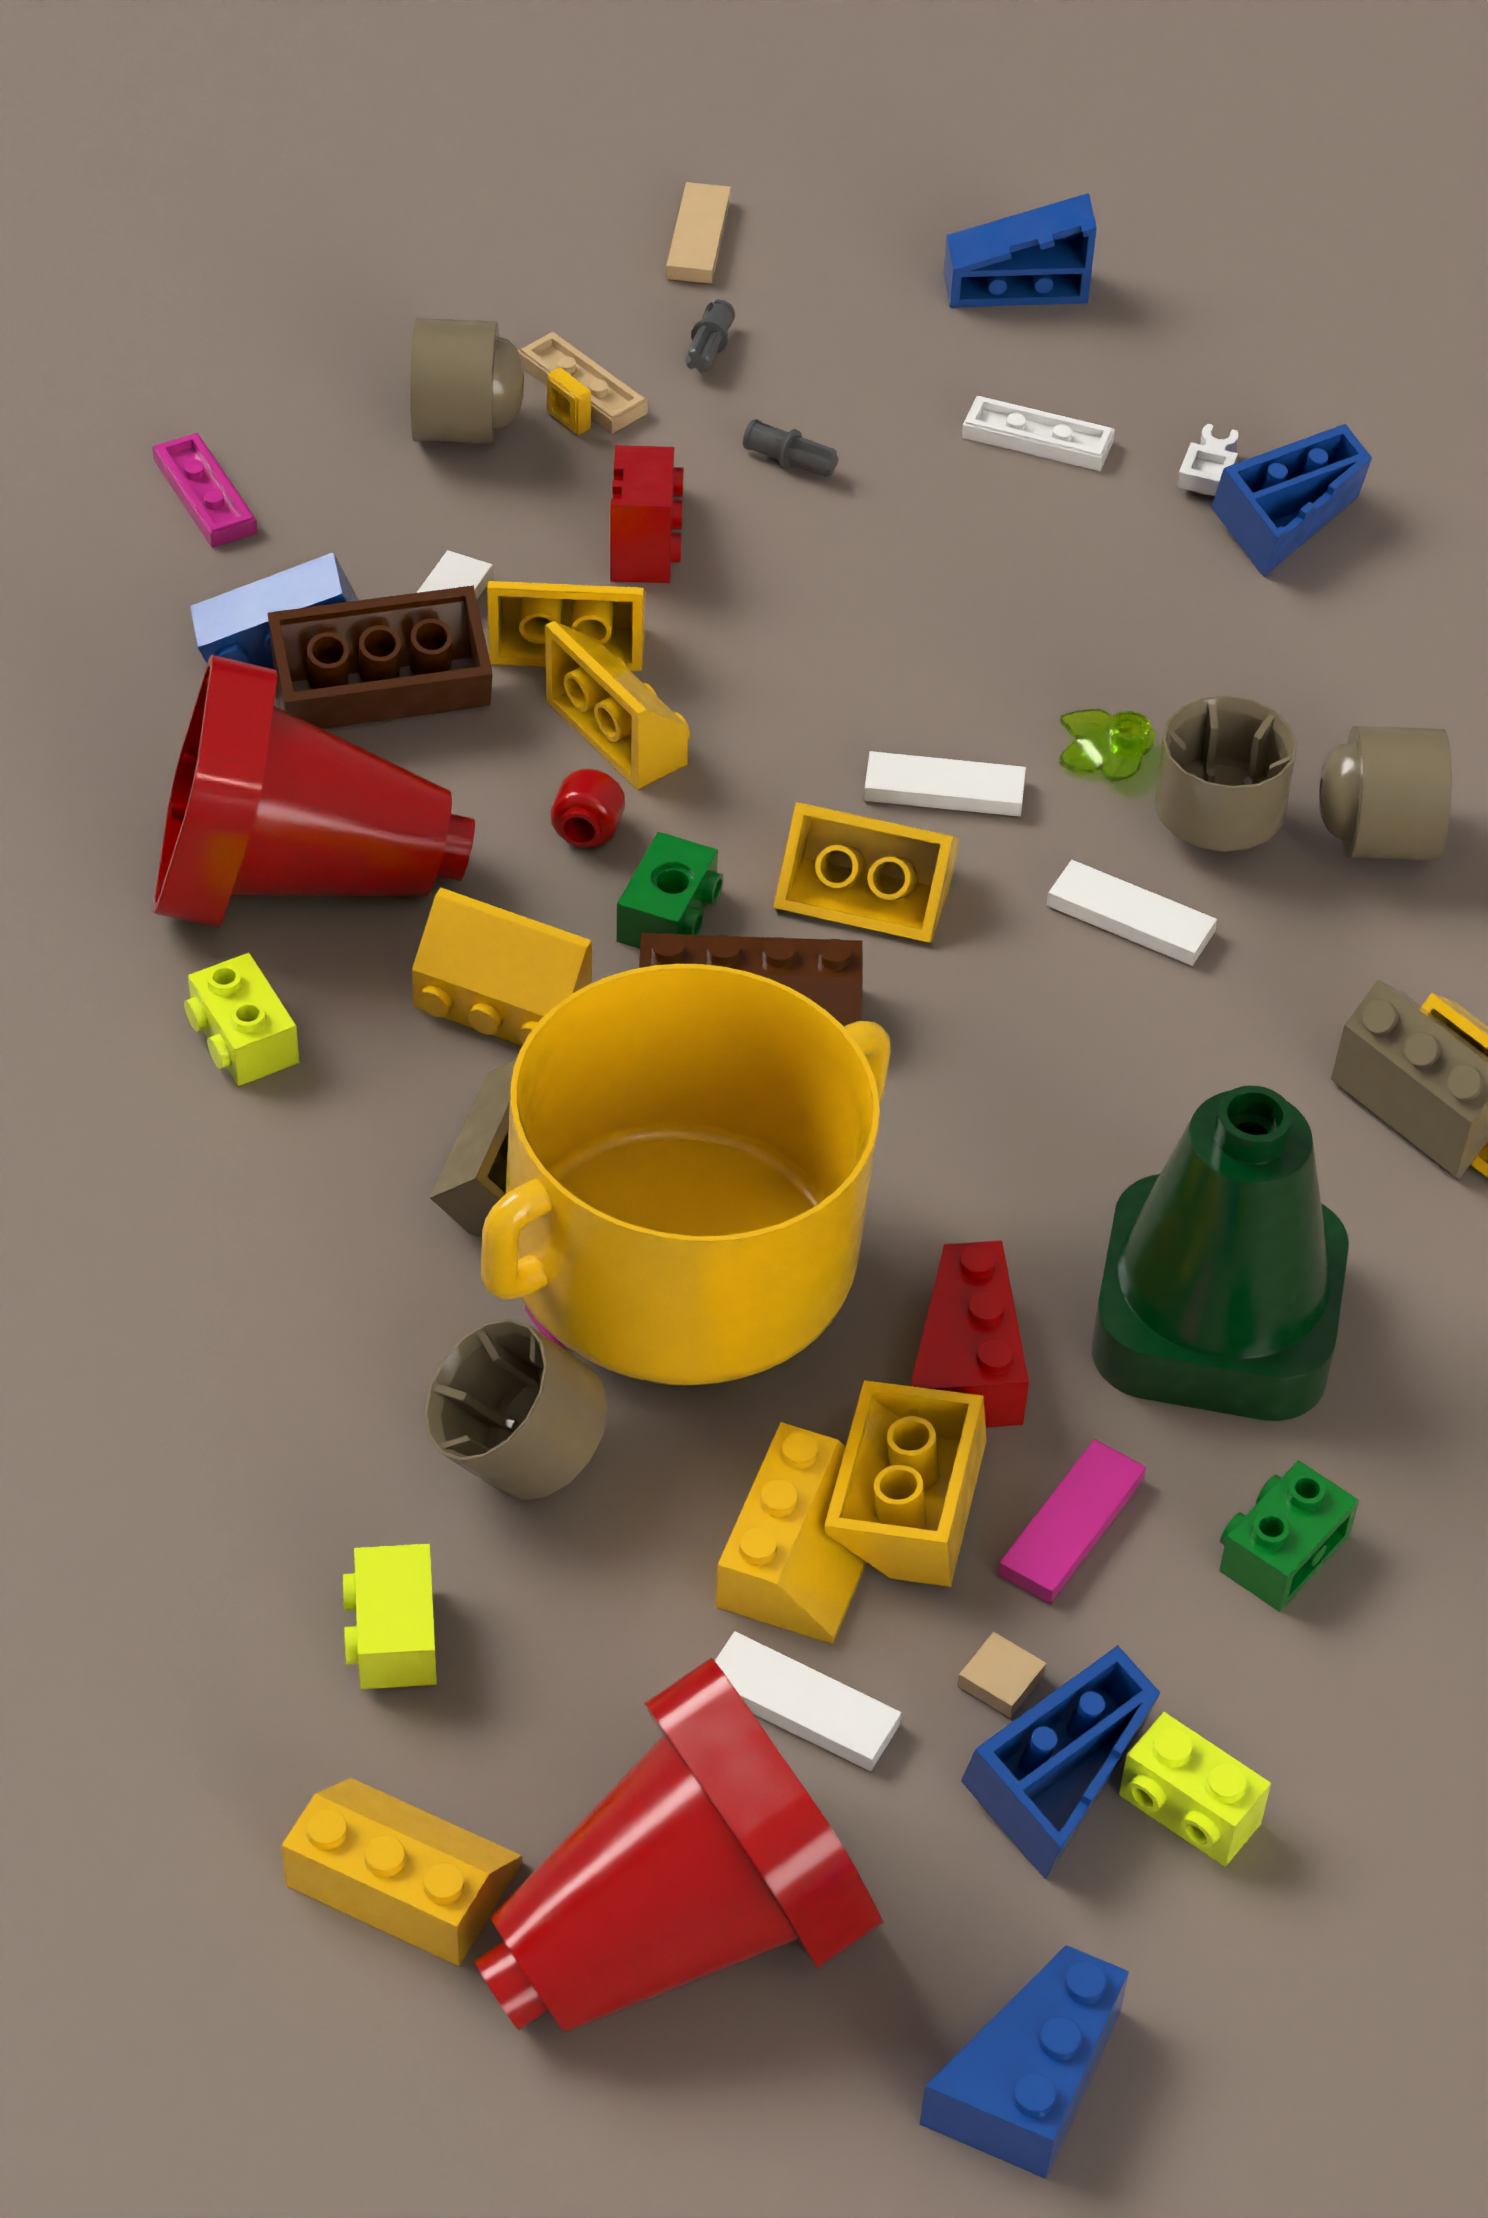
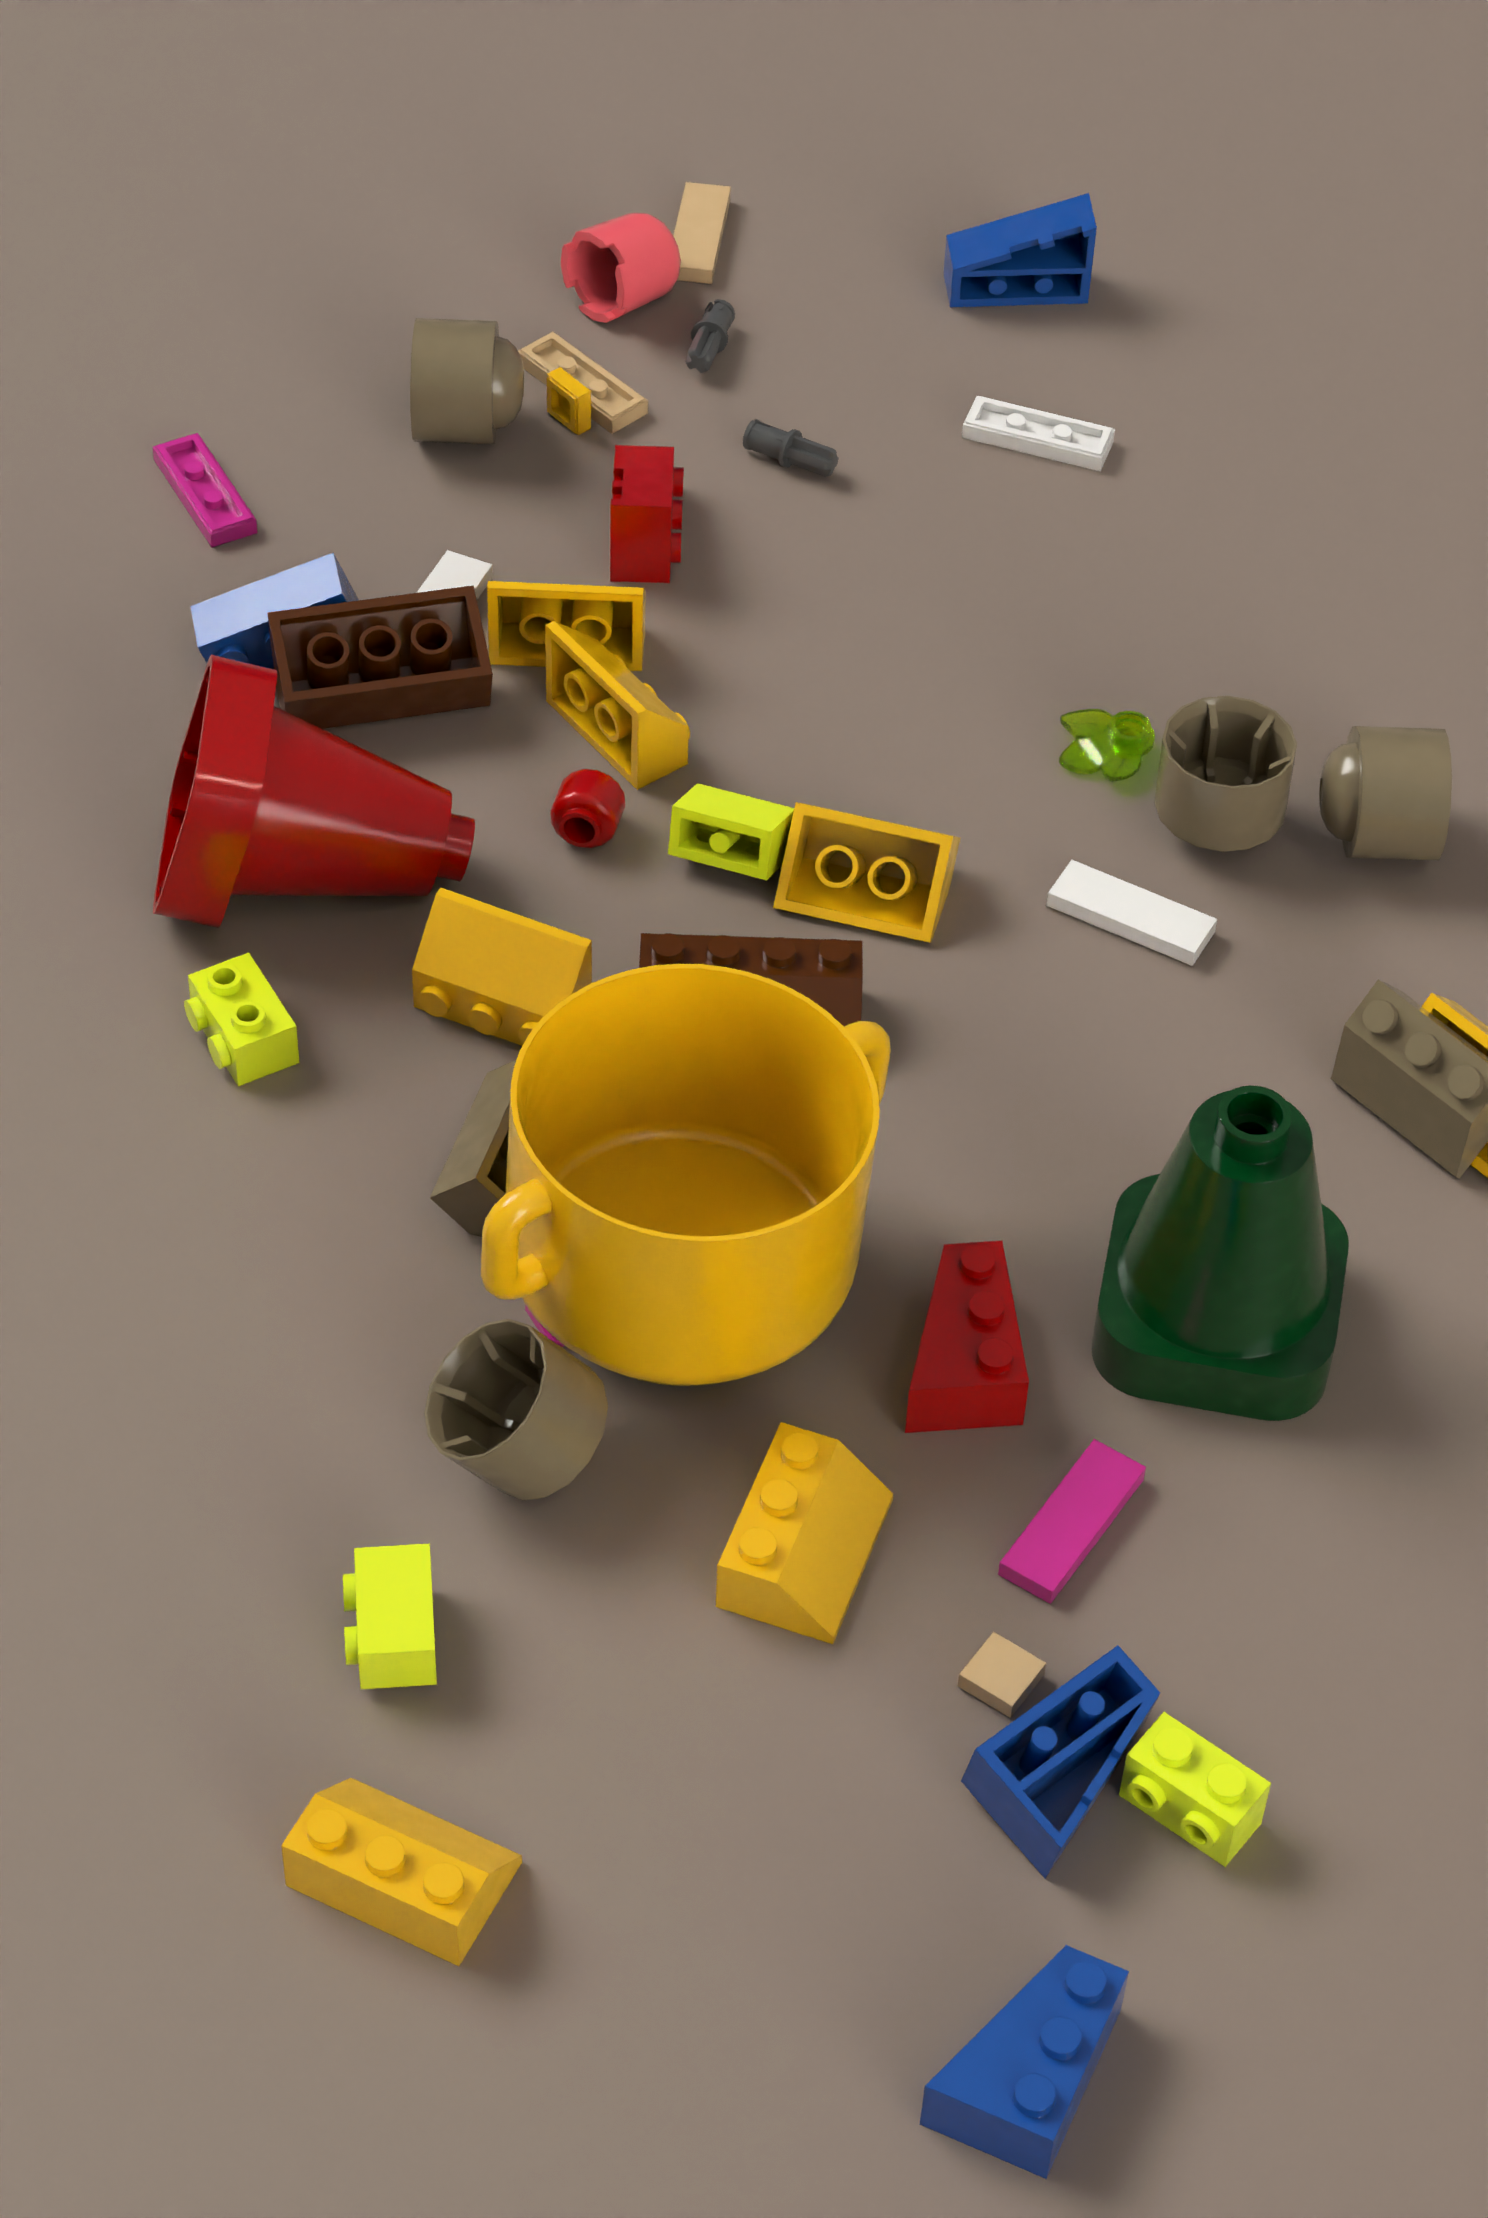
(621, 265): none -> coral cylinder
(669, 890): green brick -> none
(678, 1872): red cone -> none
(730, 831): none -> neon yellow brick
(808, 1702): white tile -> none
(908, 1480): yellow slope -> none
(944, 783): white tile -> none
(1206, 461): white plate -> none
(1287, 1534): green brick -> none
(1290, 493): blue wedge -> none

